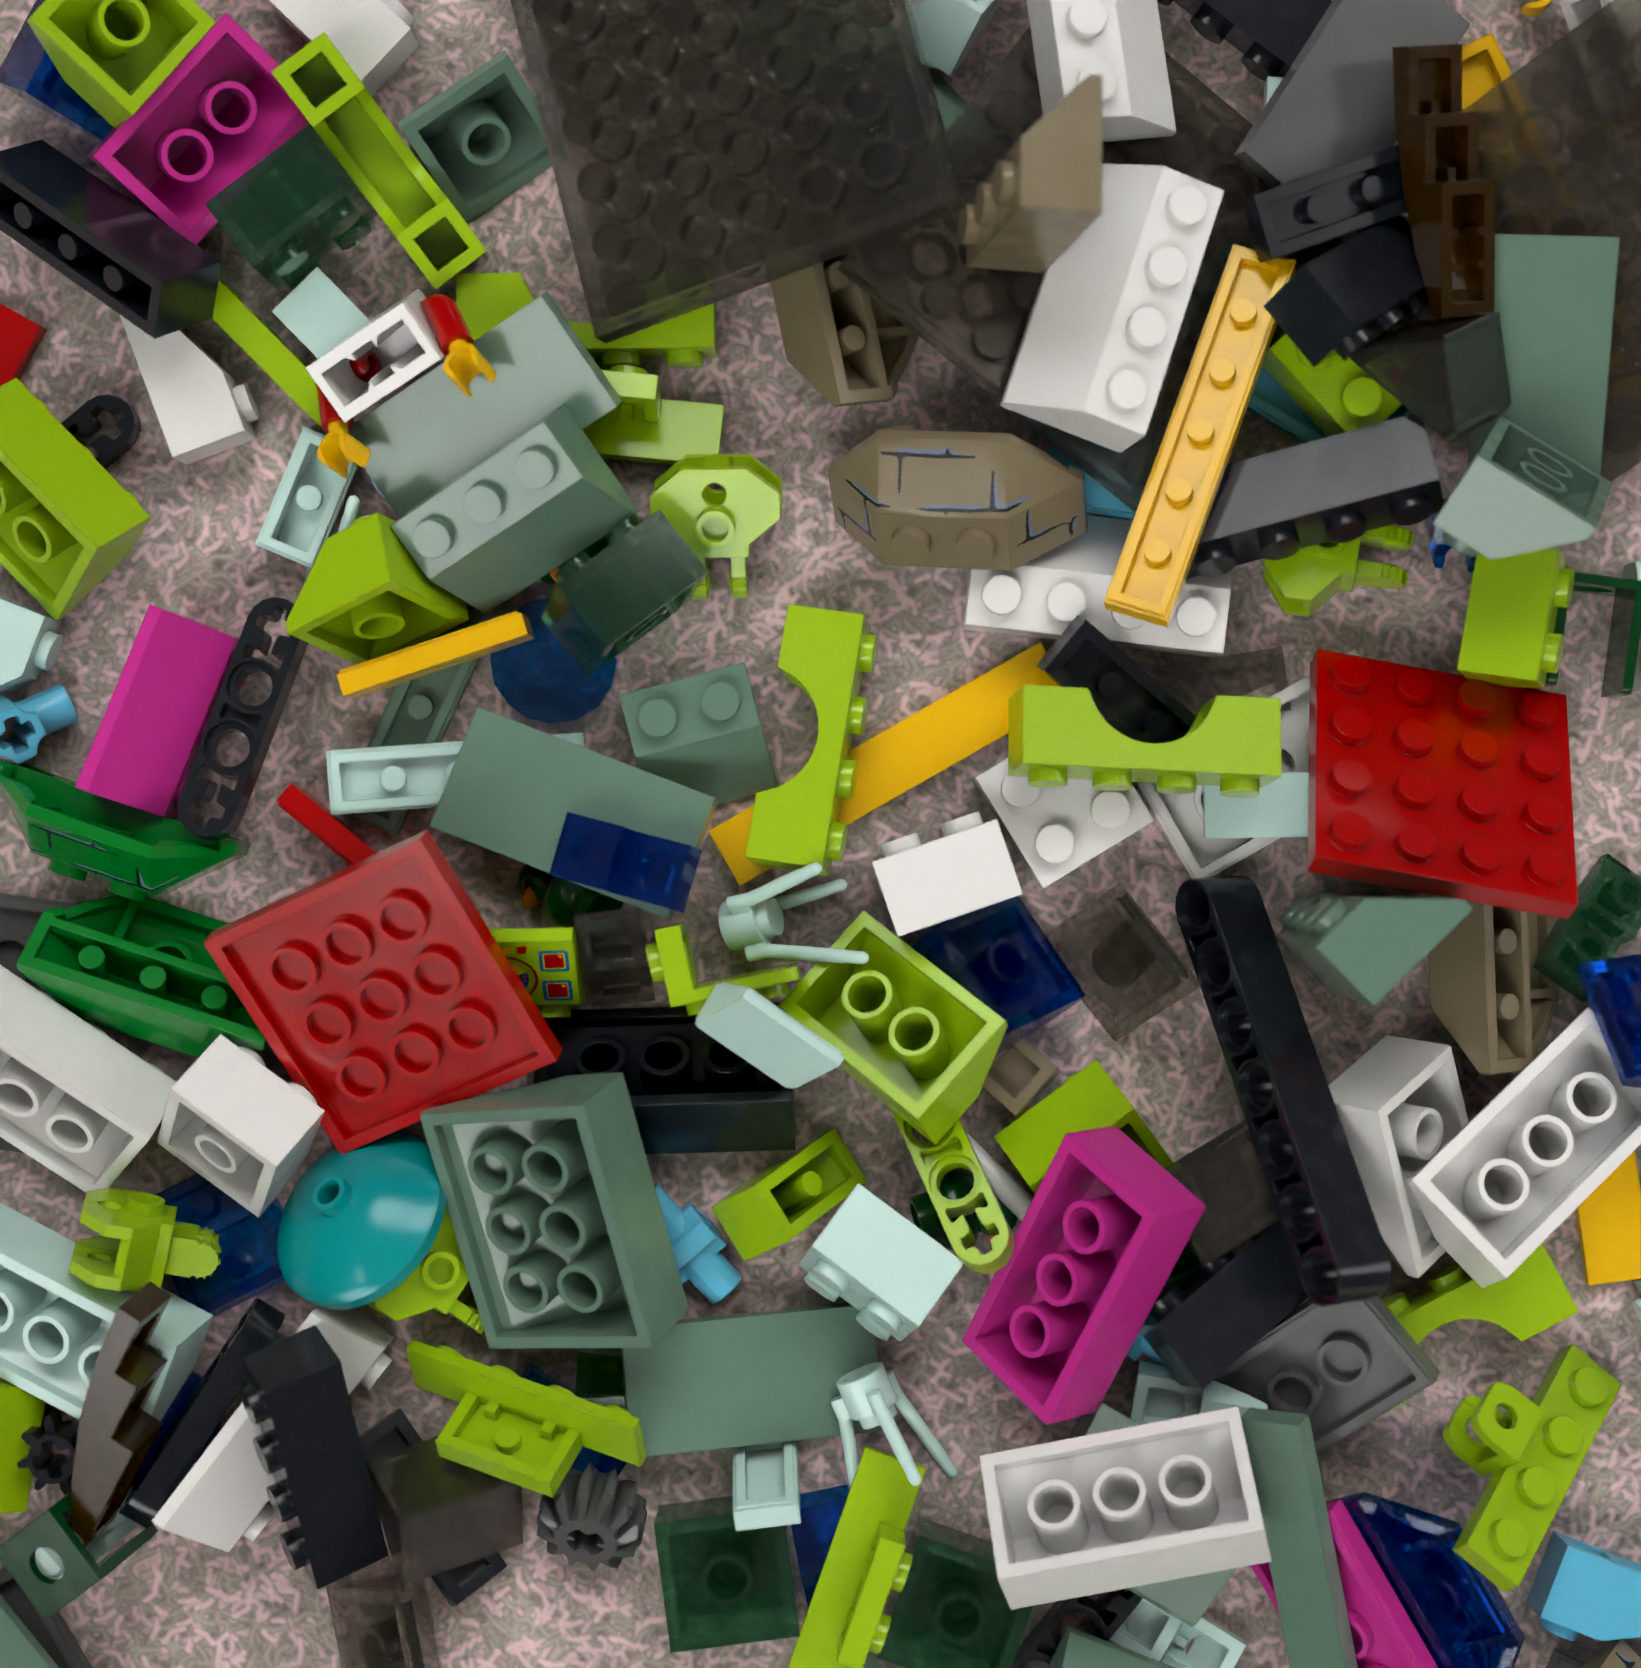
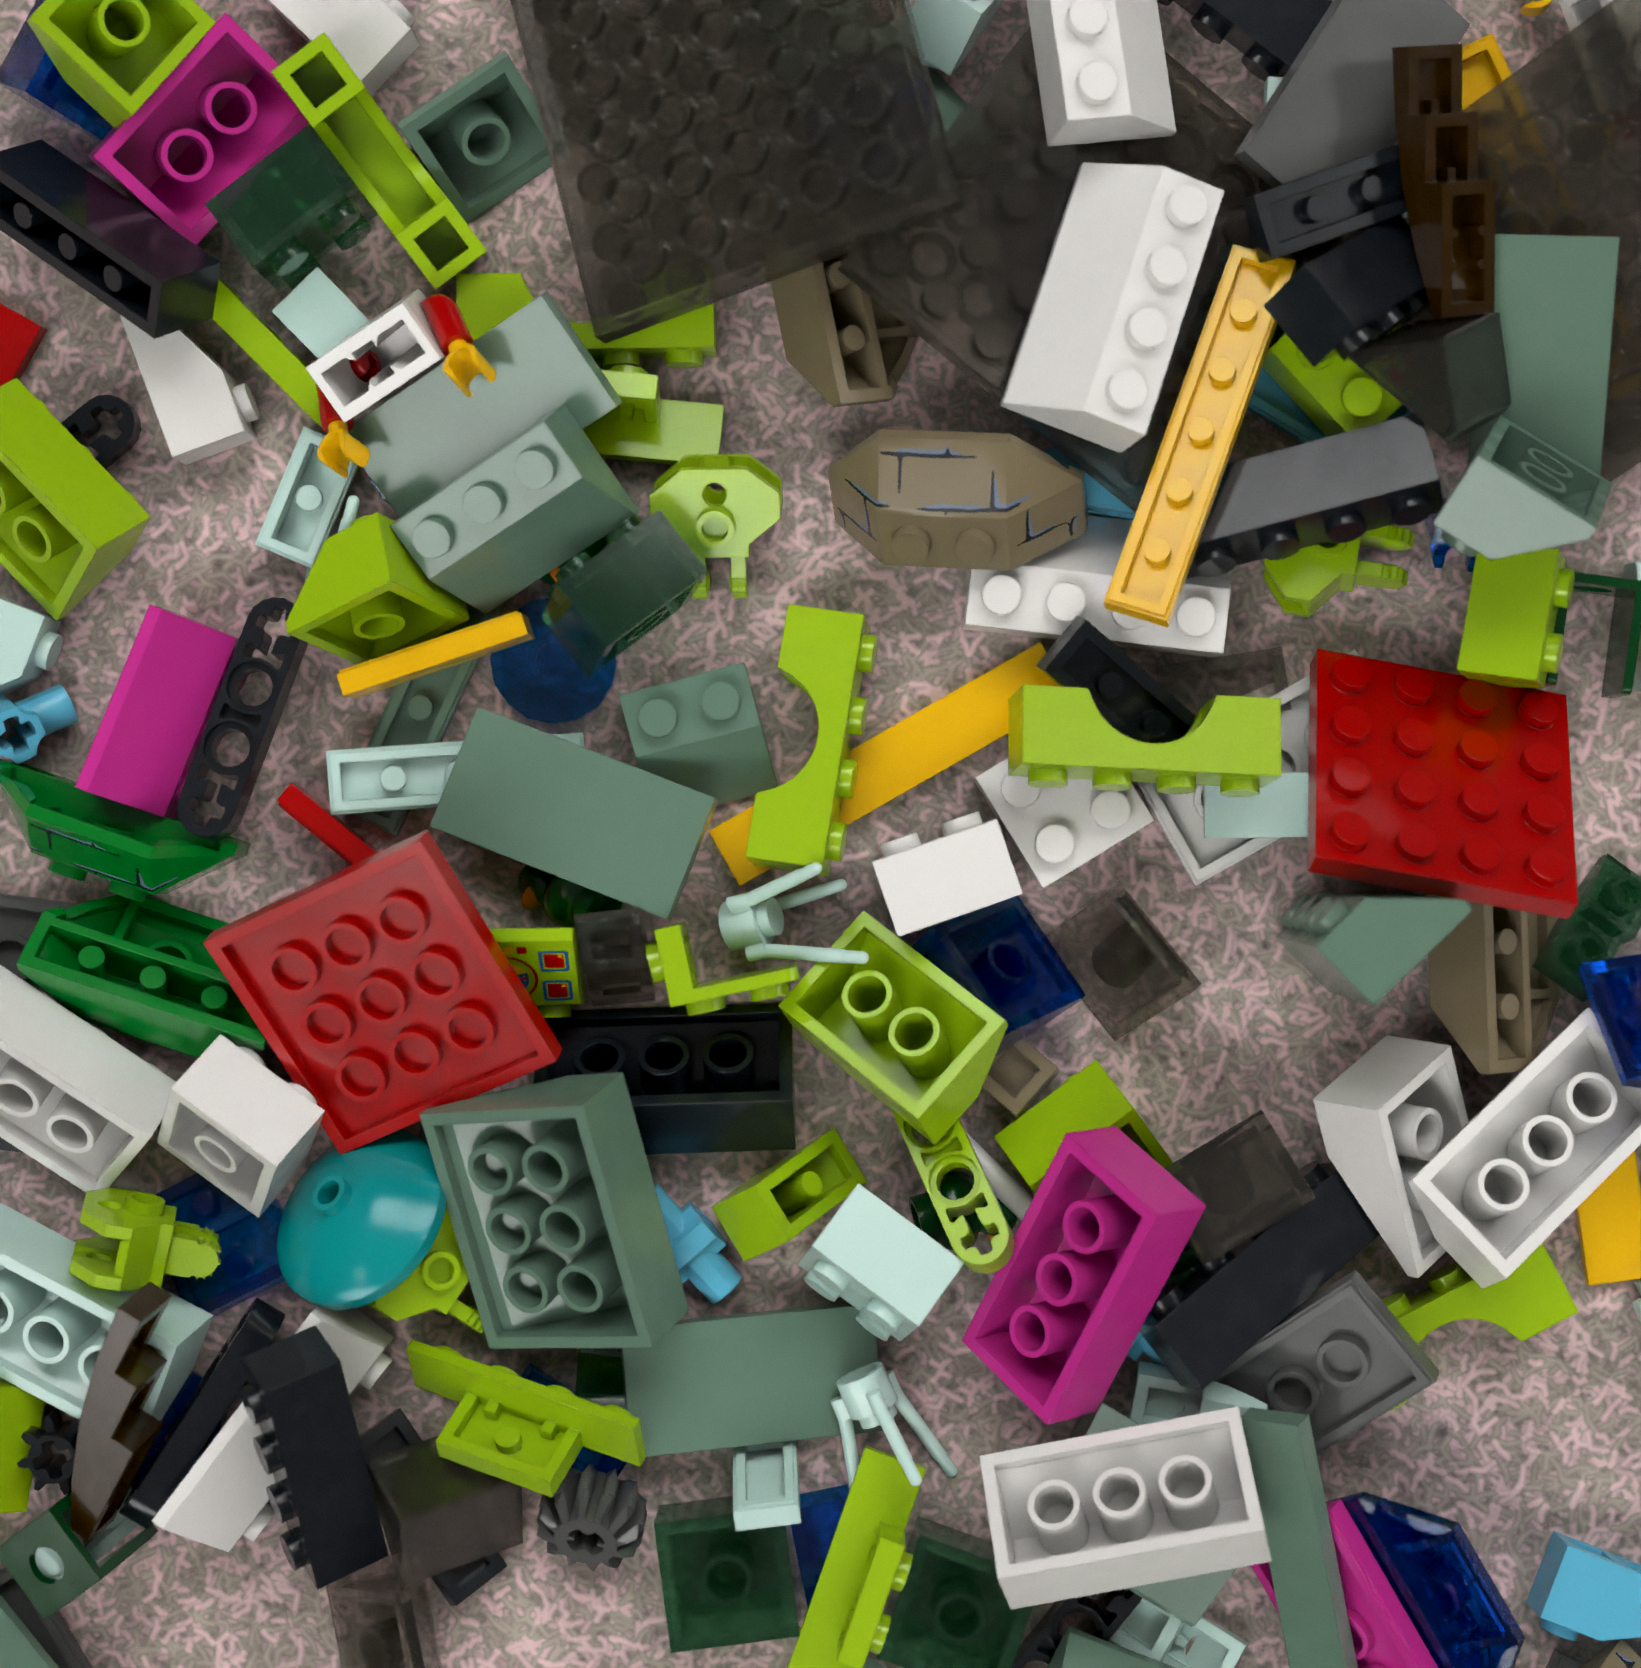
(625, 862): clear blue slope -> none
(766, 1036): light aqua slope -> none
(1041, 189): dark tan slope -> none
(1283, 1091): black beam -> none
(1531, 1457): lime plate -> none

